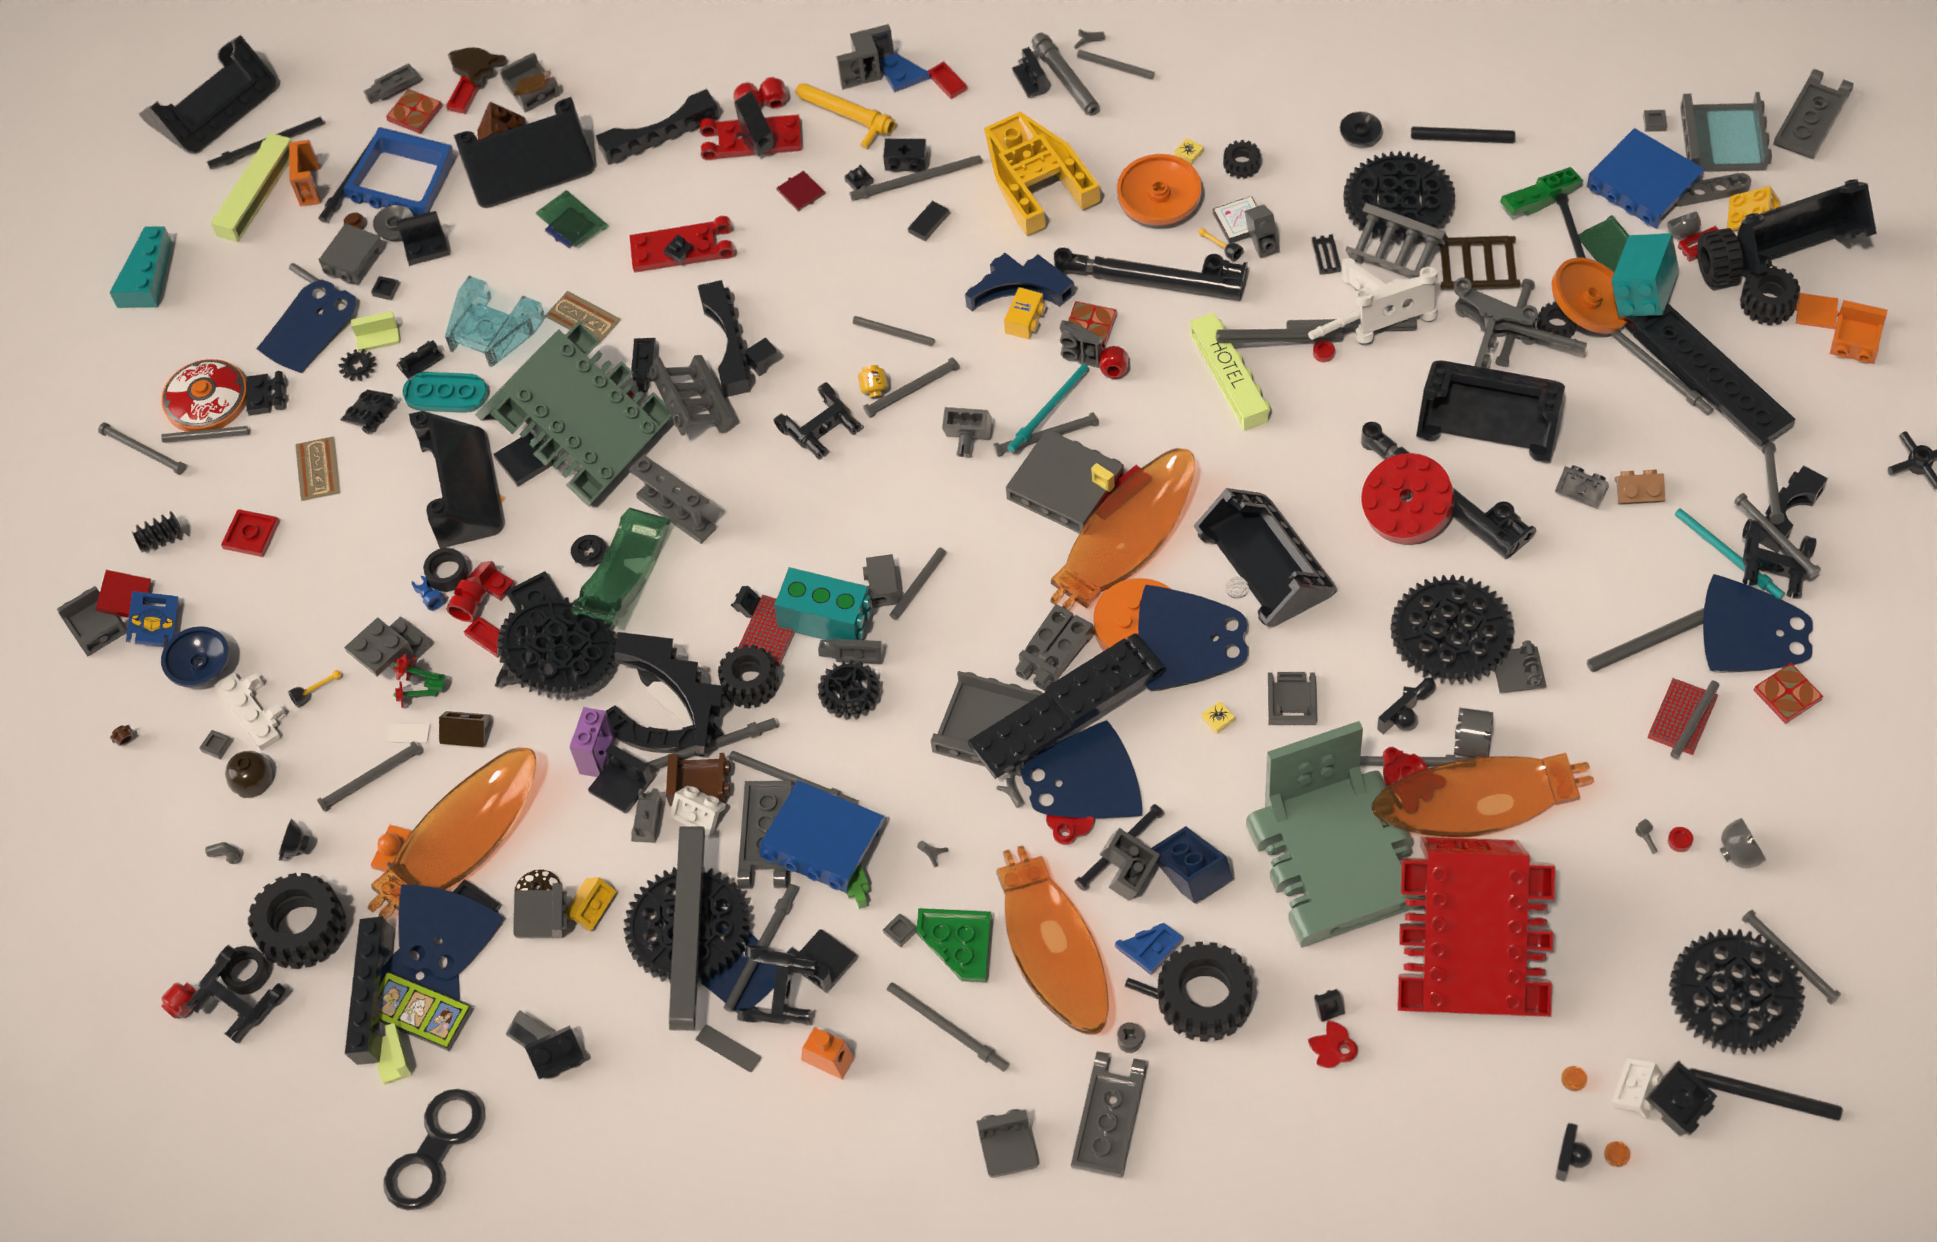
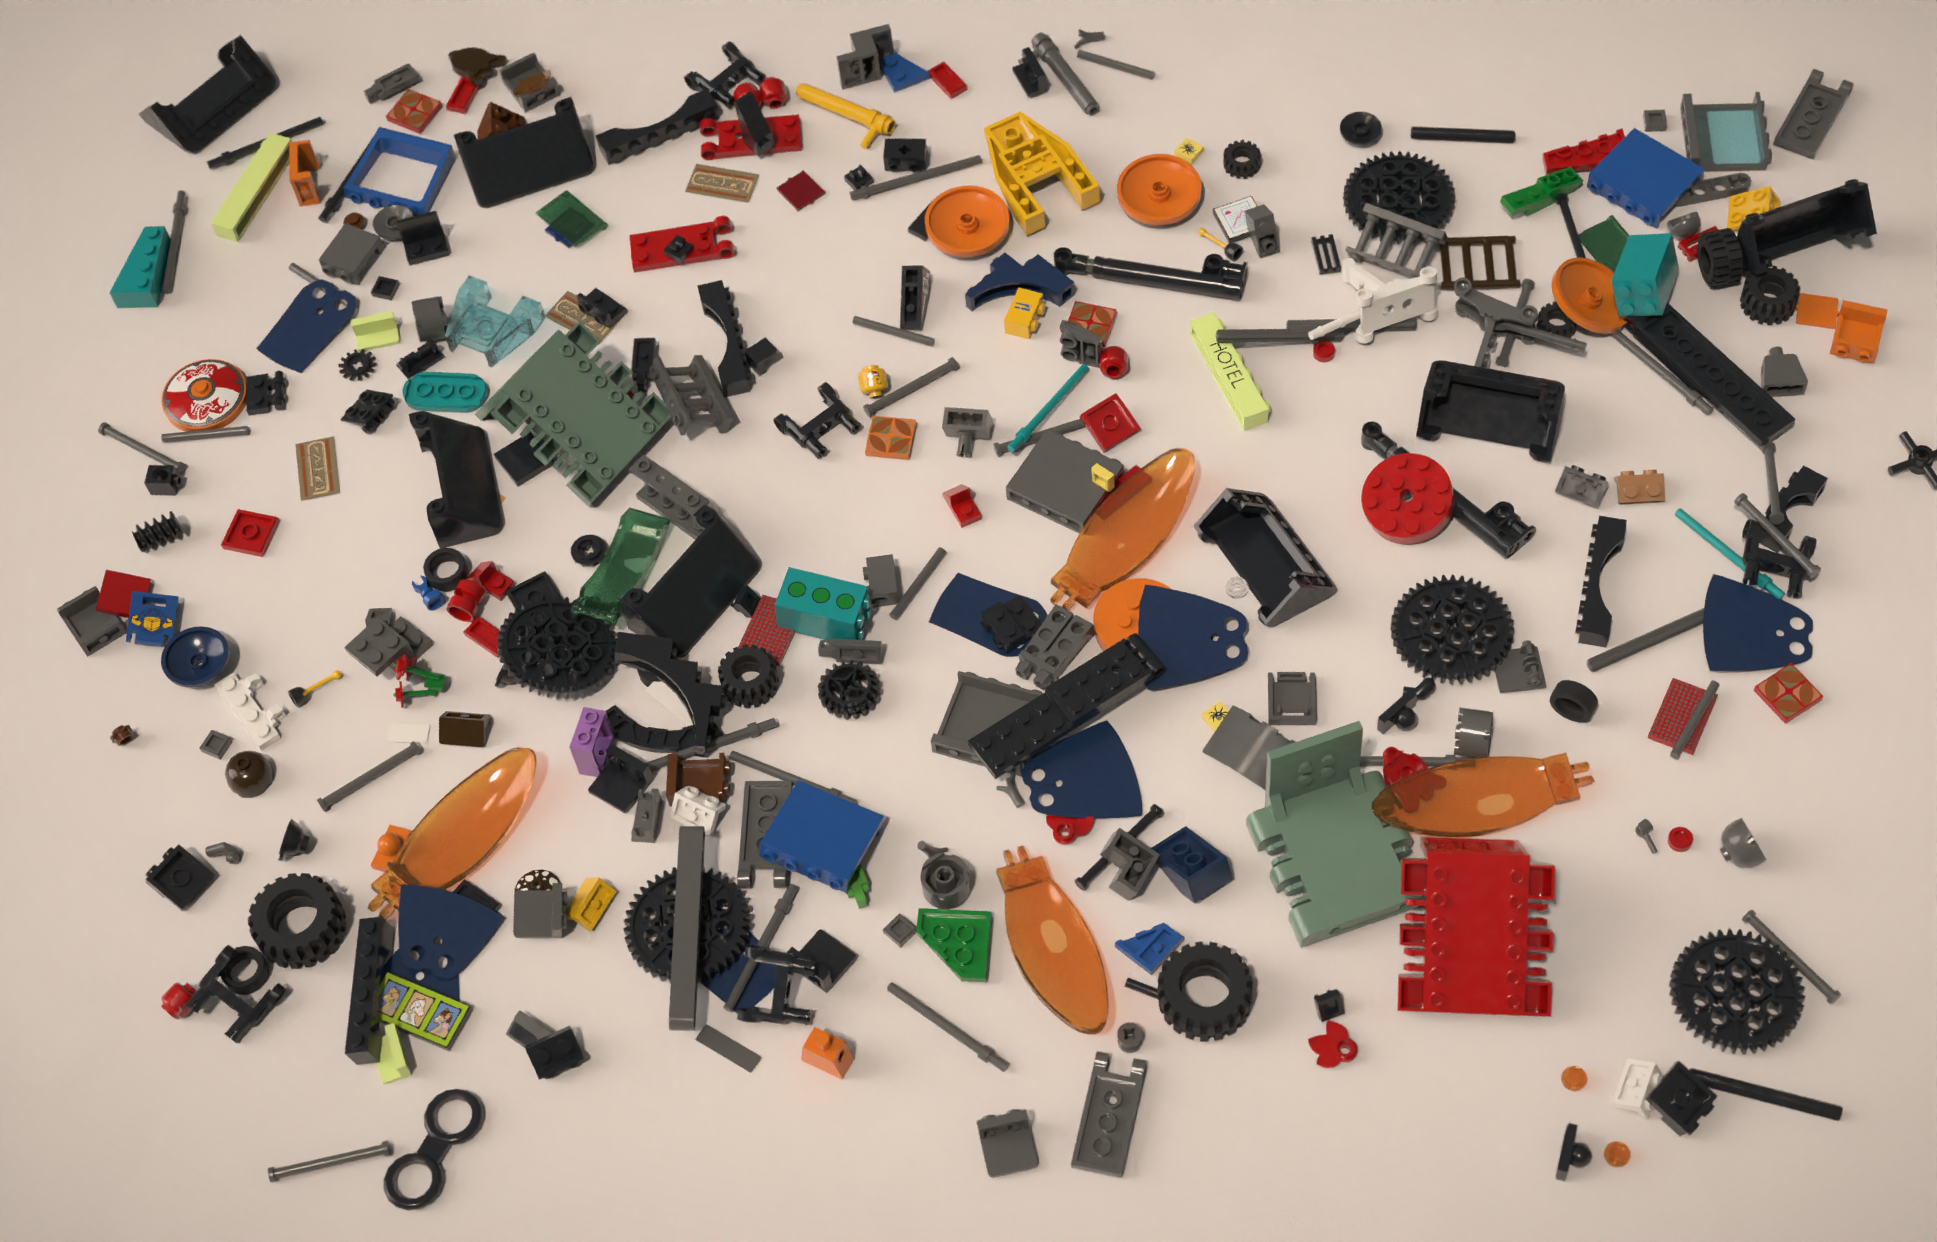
(162, 480): none -> black brick
(178, 210): none -> dark grey bar
(179, 877): none -> black plate
(329, 1161): none -> dark grey bar
(384, 614): none -> dark grey tile
(430, 318): none -> dark grey brick
(601, 307): none -> black bracket
(695, 587): none -> black windscreen
(720, 85): none -> black connector
(722, 183): none -> sticker
(890, 437): none -> tile
(914, 296): none -> black slope
(945, 881): none -> dark grey brick
(962, 505): none -> red slope
(962, 605): none -> dark blue piece
(967, 221): none -> orange dish
(1010, 623): none -> black plate
(1109, 422): none -> red tile
(1244, 743): none -> dark grey panel
(1573, 701): none -> black tyre
(1582, 156): none -> red wing
(1596, 618): none -> black arch
(1782, 374): none -> dark grey torso

